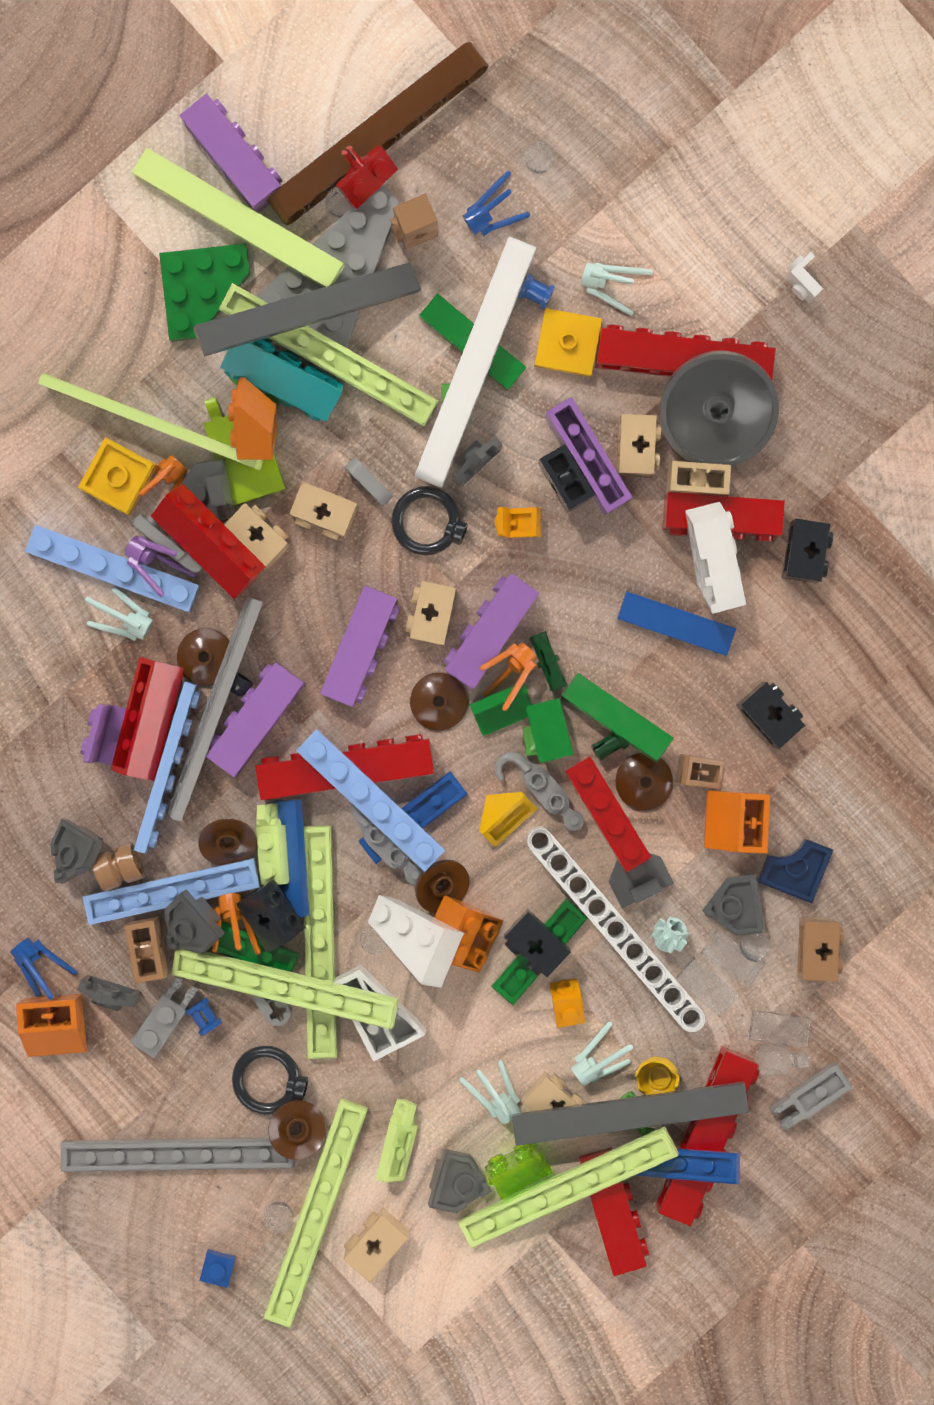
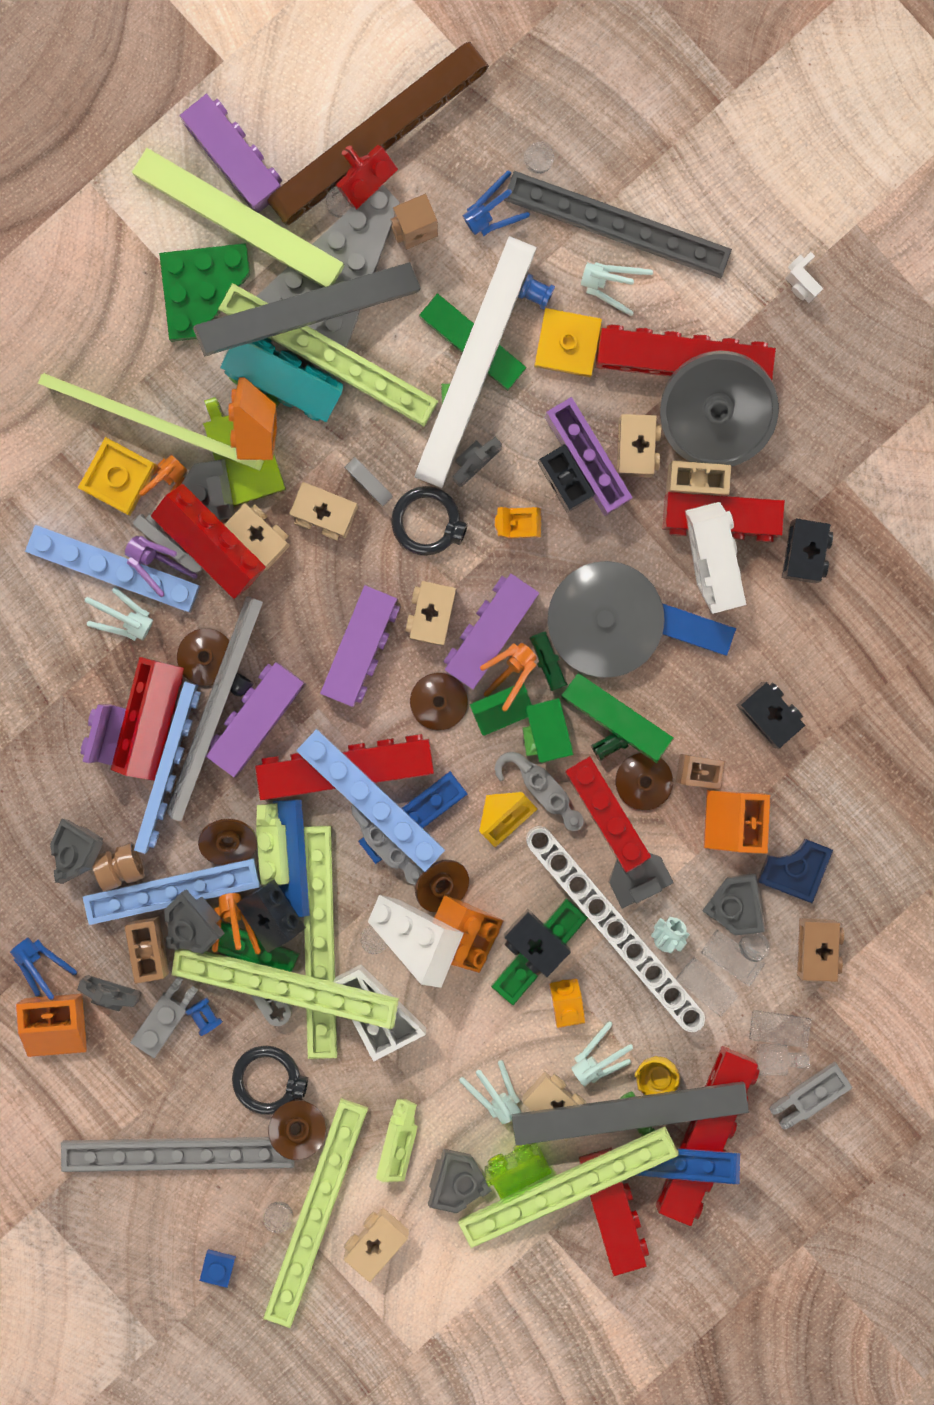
(605, 619): none -> dark grey dish
(618, 224): none -> dark grey tile

